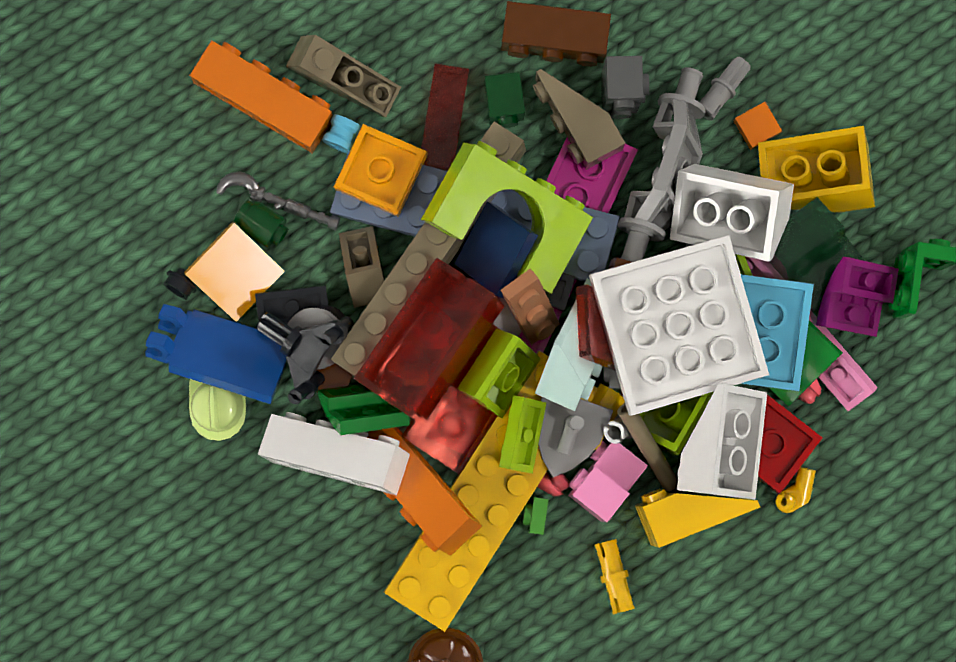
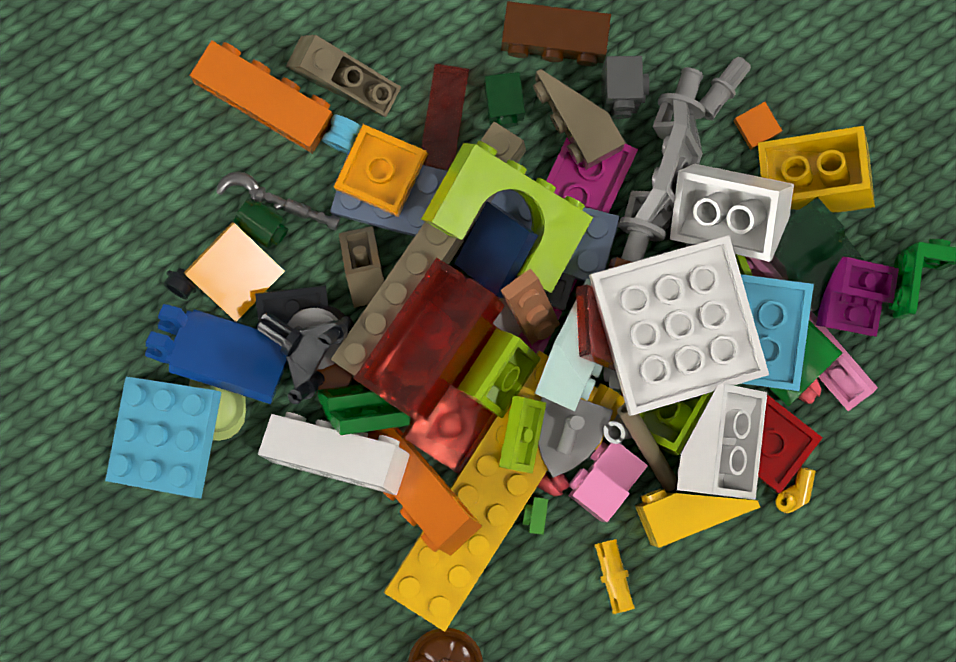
(163, 437): none -> medium azure plate

